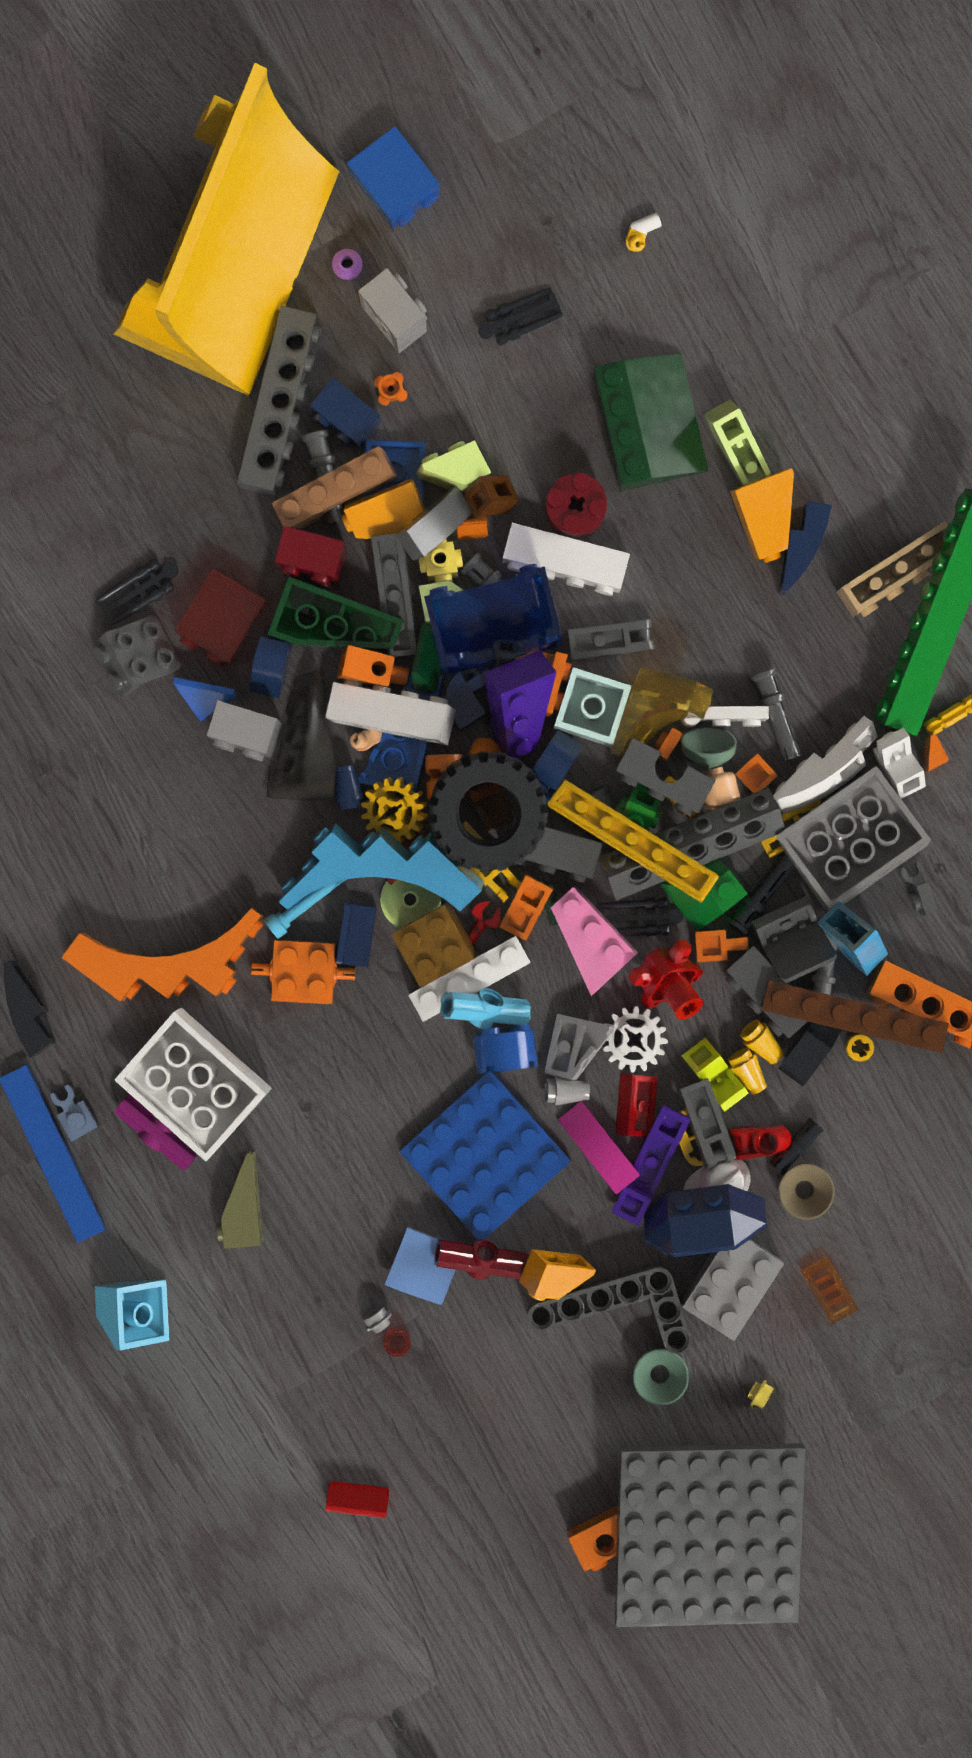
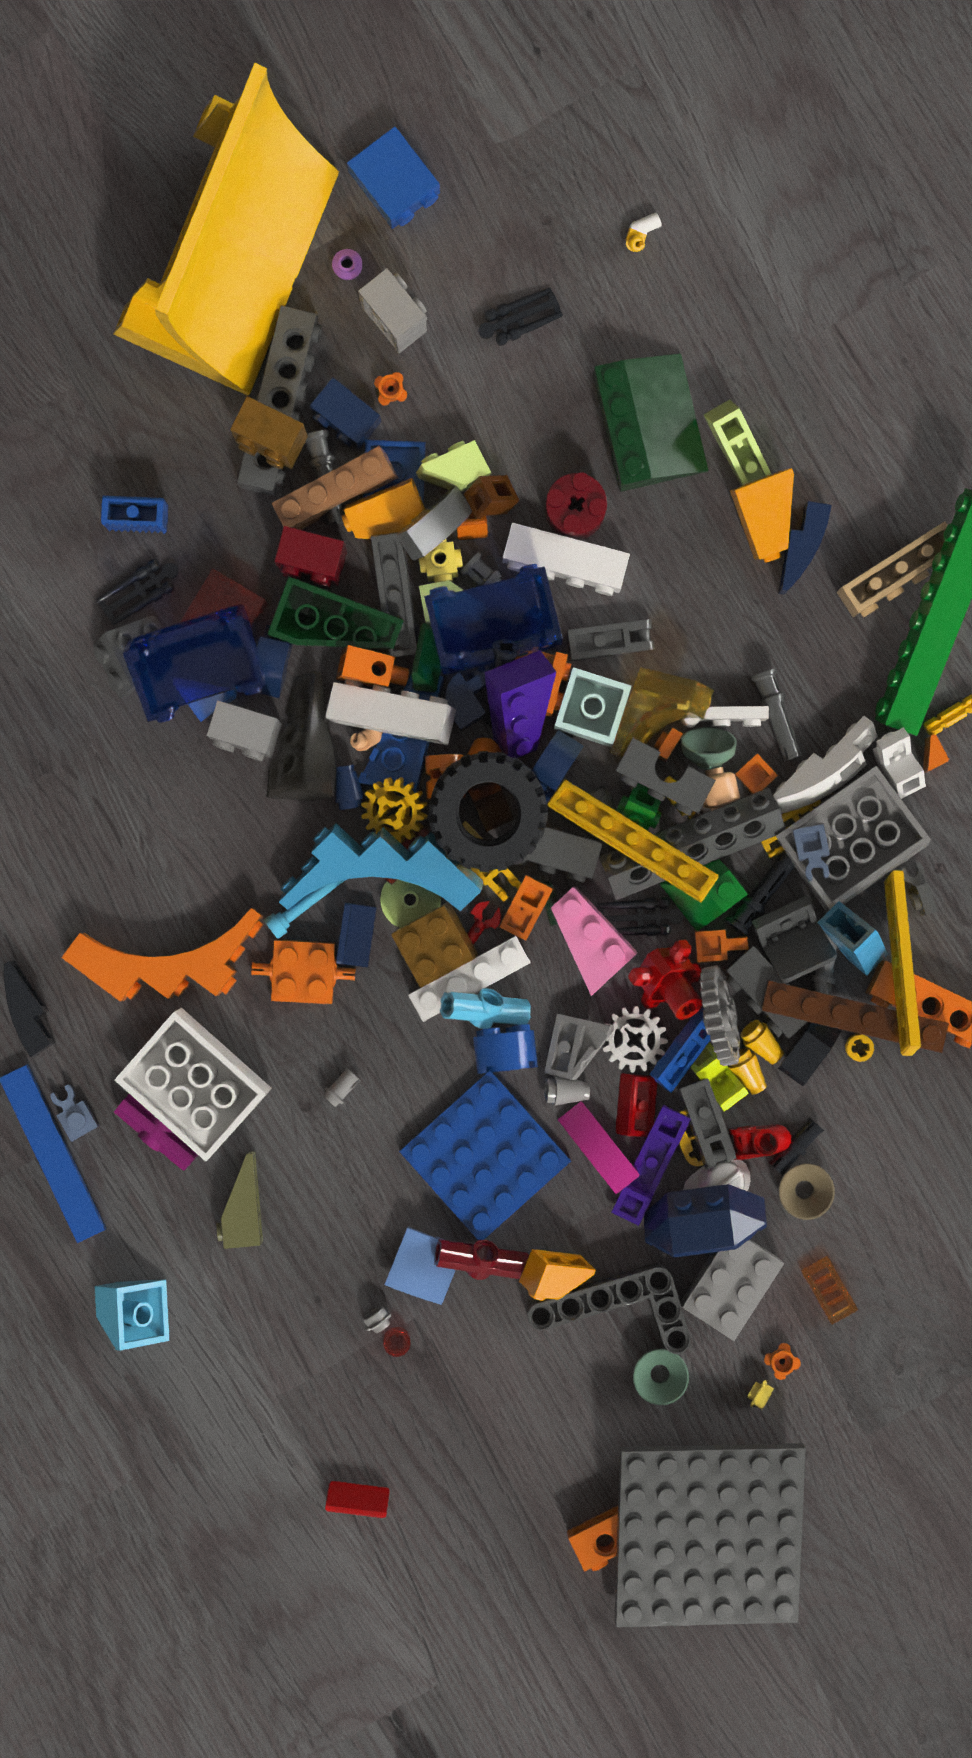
(134, 514): none -> blue brick
(194, 662): none -> clear blue windscreen
(268, 433): none -> pearl gold brick
(341, 1087): none -> light grey pin
(681, 1053): none -> blue plate
(720, 1015): none -> light grey gear
(783, 1352): none -> orange plate
(811, 846): none -> sand blue plate
(902, 963): none -> yellow tile

